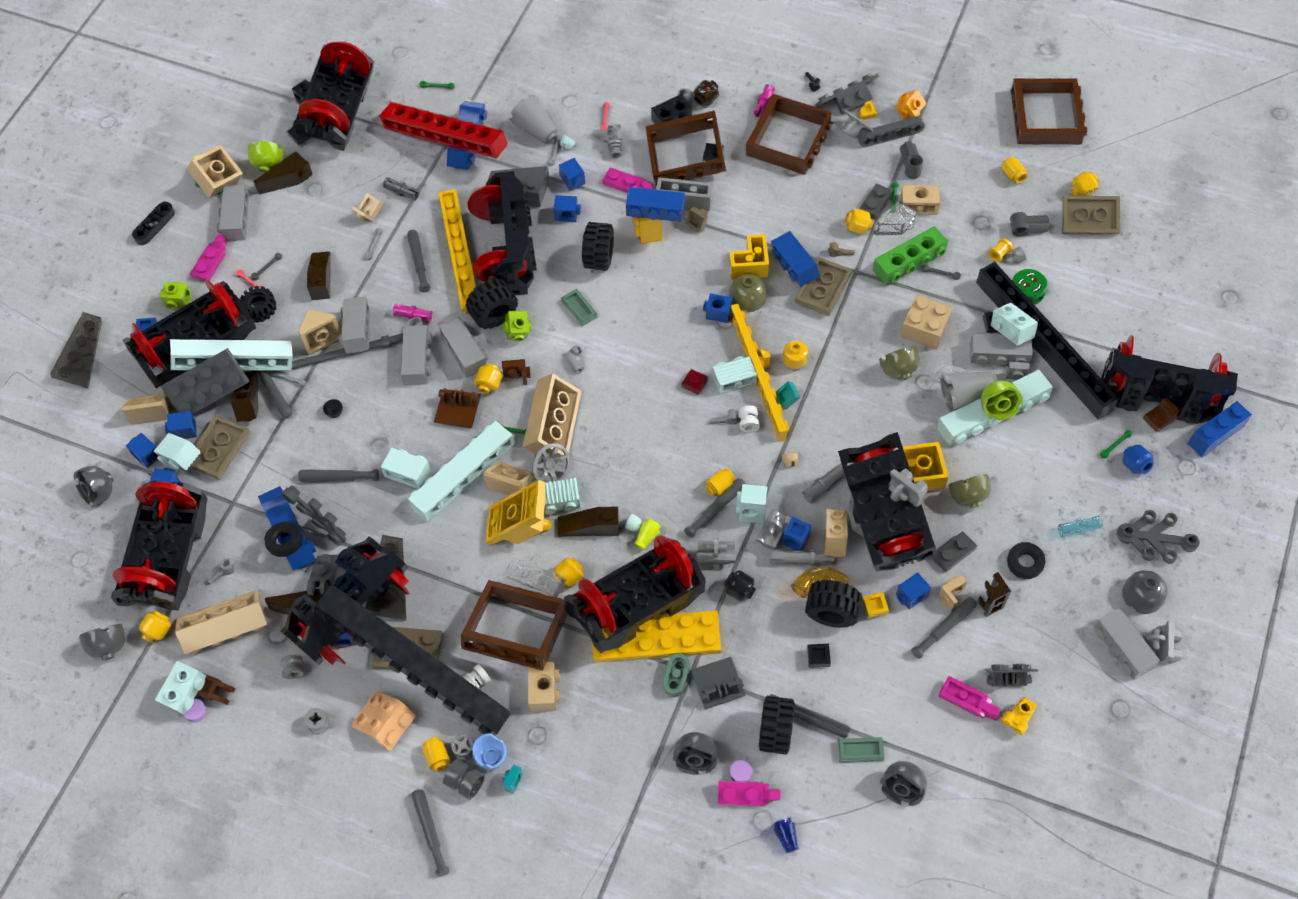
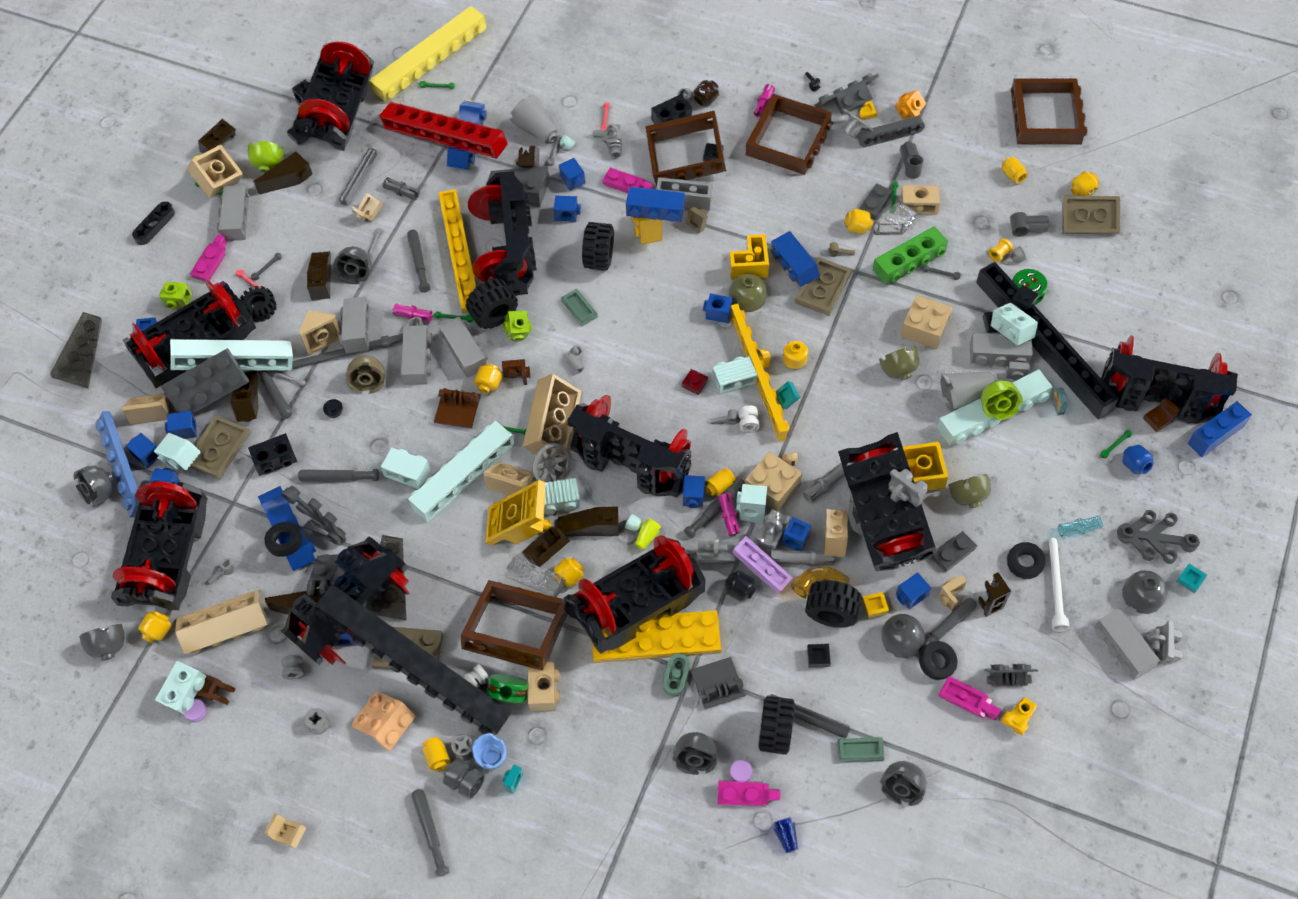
(118, 461): none -> medium blue plate
(216, 136): none -> dark brown hinge
(271, 450): none -> black brick
(284, 831): none -> tan bracket
(352, 265): none -> dark grey cylinder
(358, 176): none -> axle
(365, 374): none -> dark tan cylinder
(427, 54): none -> light yellow brick
(468, 318): none -> green hinge
(507, 688): none -> green head
(528, 159): none -> dark brown hinge
(545, 546): none -> dark brown hinge
(655, 463): none -> black piece
(693, 491): none -> blue brick
(729, 514): none -> dark pink pin
(762, 565): none -> lavender plate
(778, 477): none -> tan brick
(902, 635): none -> dark grey cylinder
(927, 665): none -> black tyre
(1025, 298): none -> black plate
(1059, 621): none -> white piece
(1060, 401): none -> clear light blue tile
(1191, 578): none -> teal plate

